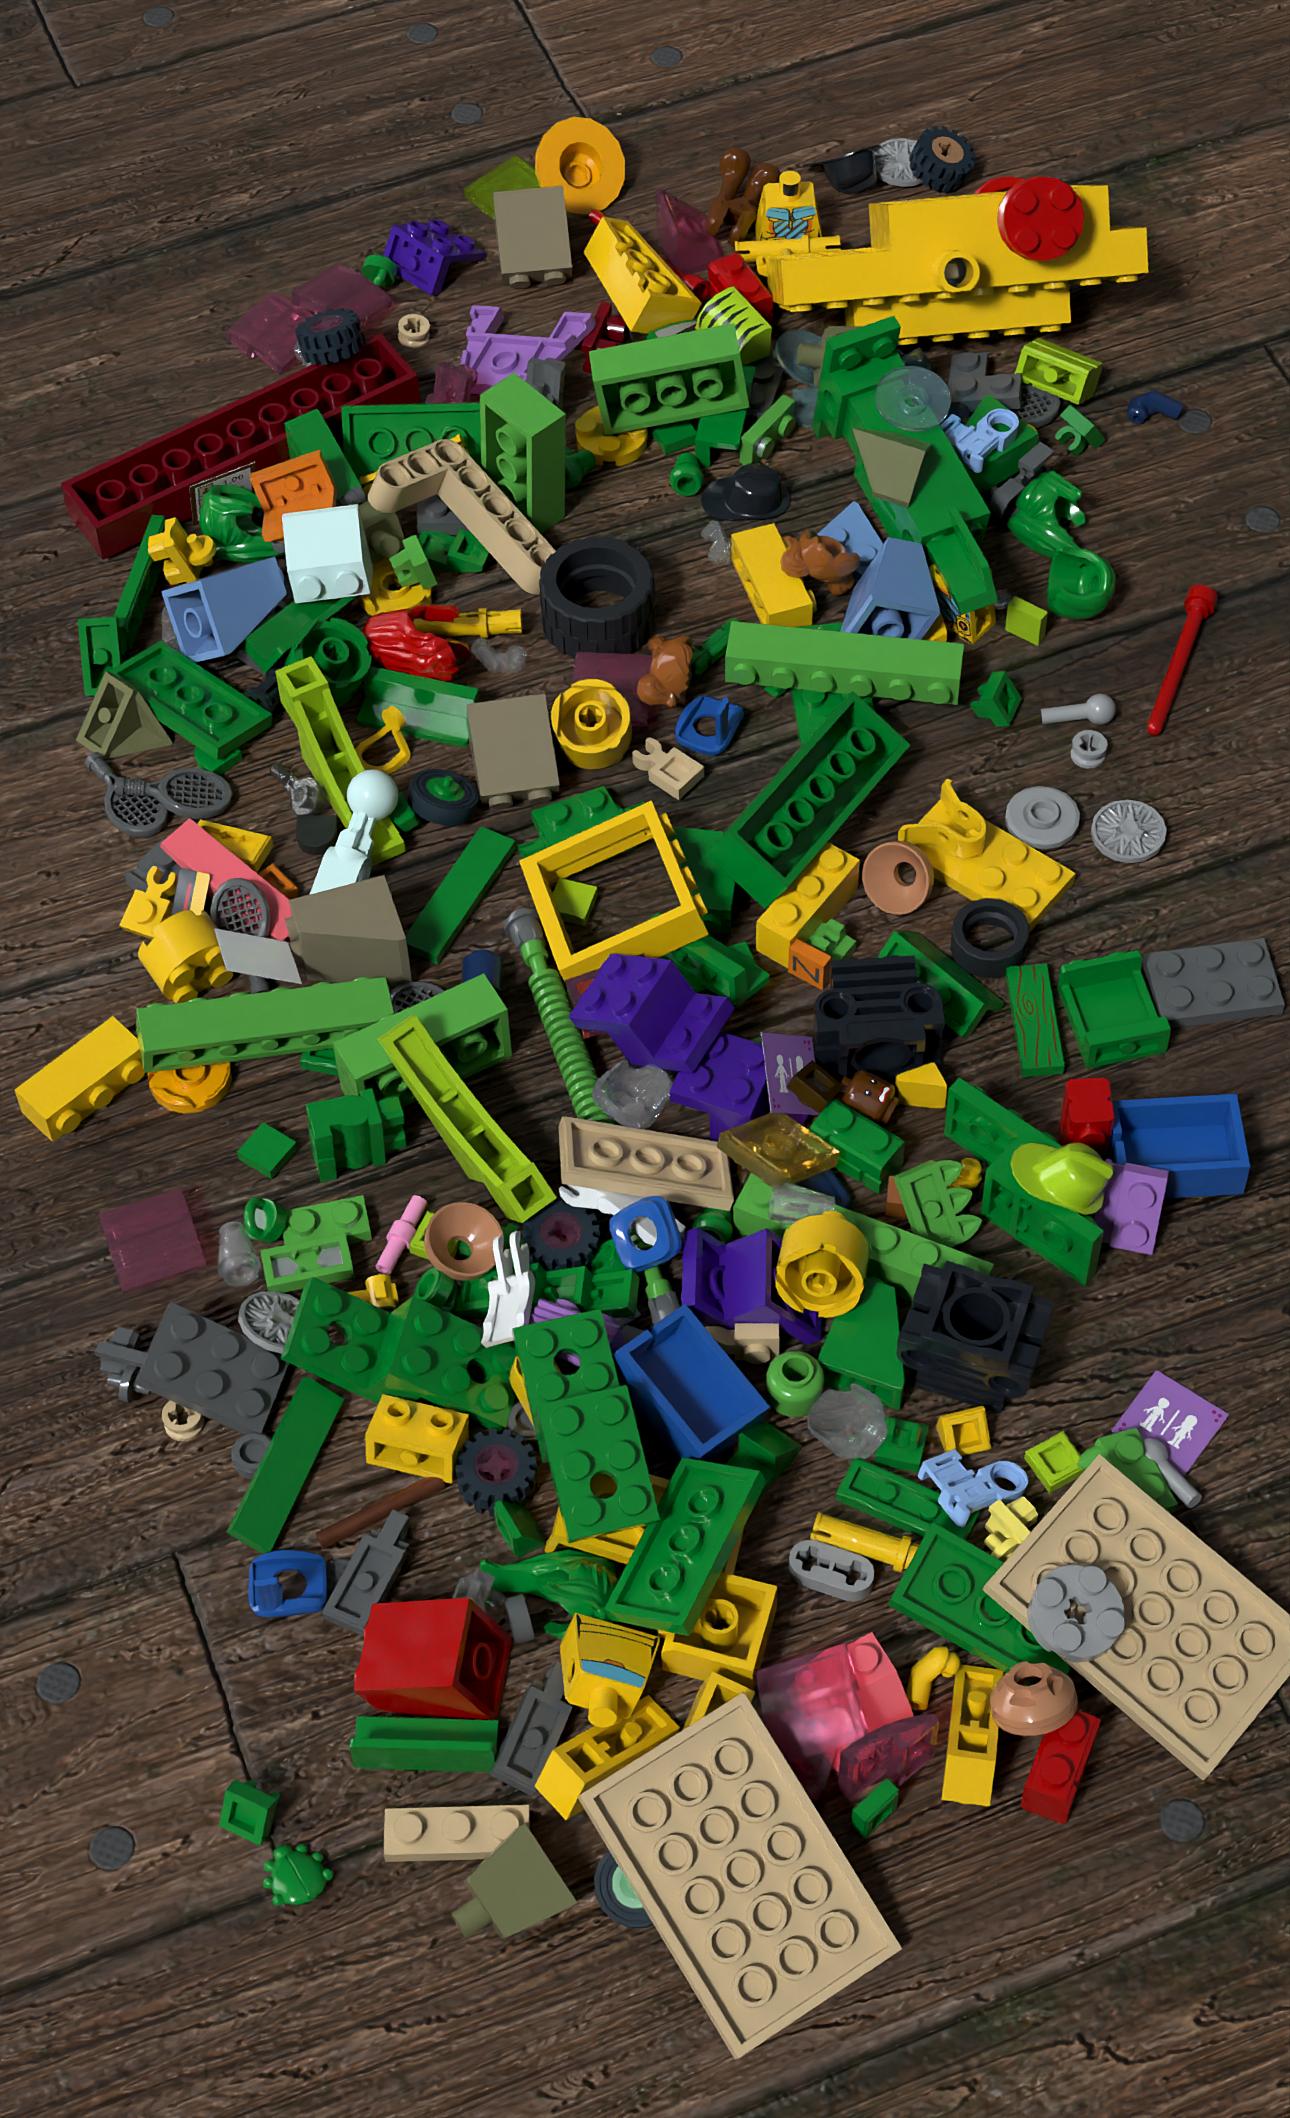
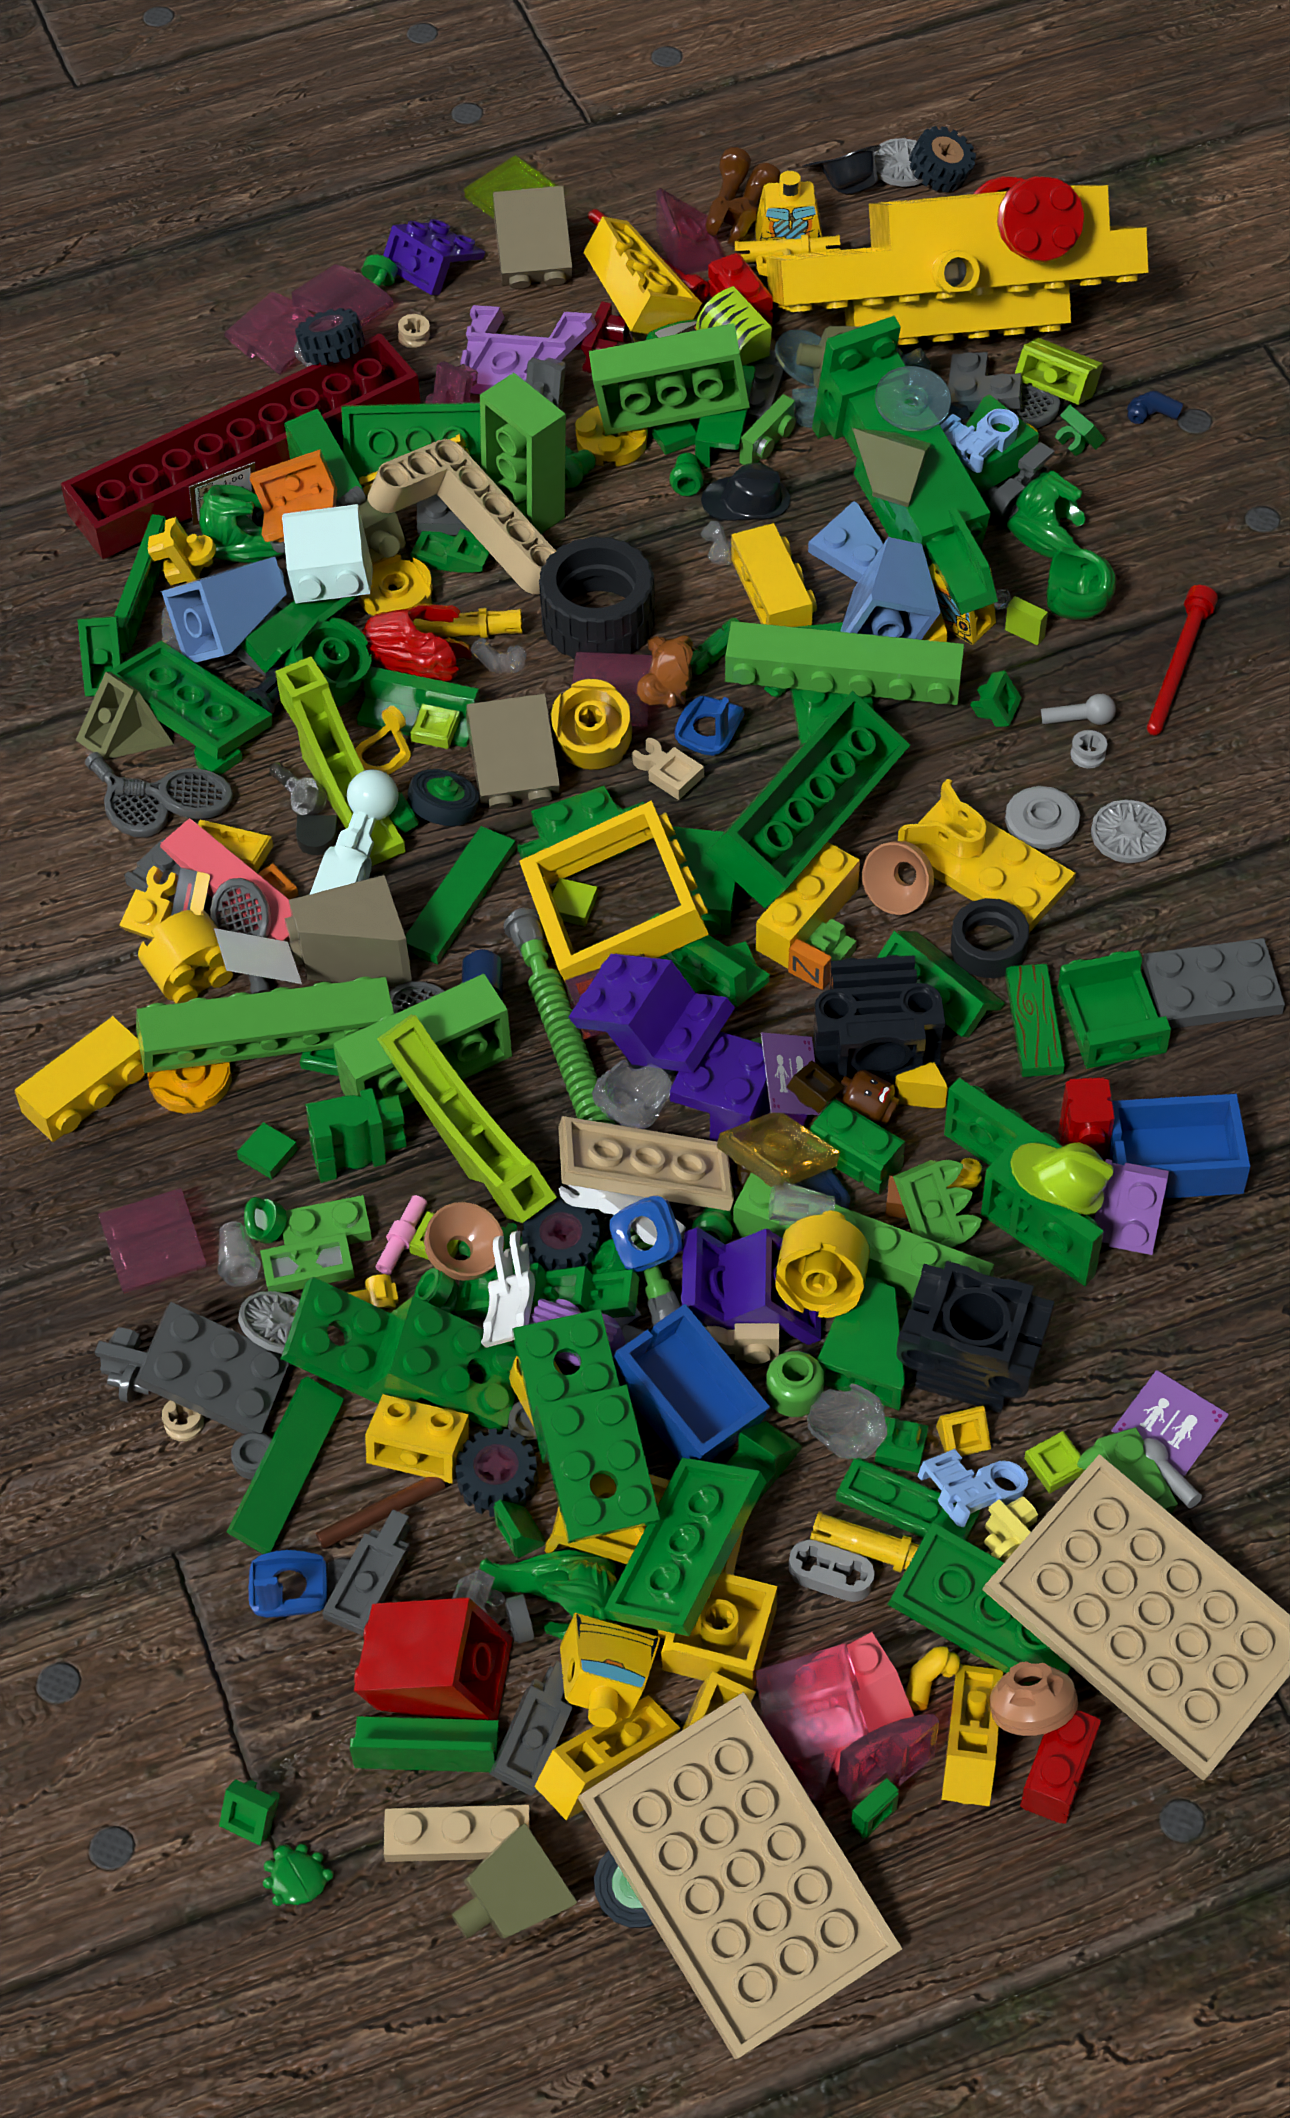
(412, 565): bright green tile -> none
(435, 726): none -> lime tile
(582, 160): light orange piece -> none
(820, 559): dark orange hair -> none
(1065, 1636): light grey plate -> none

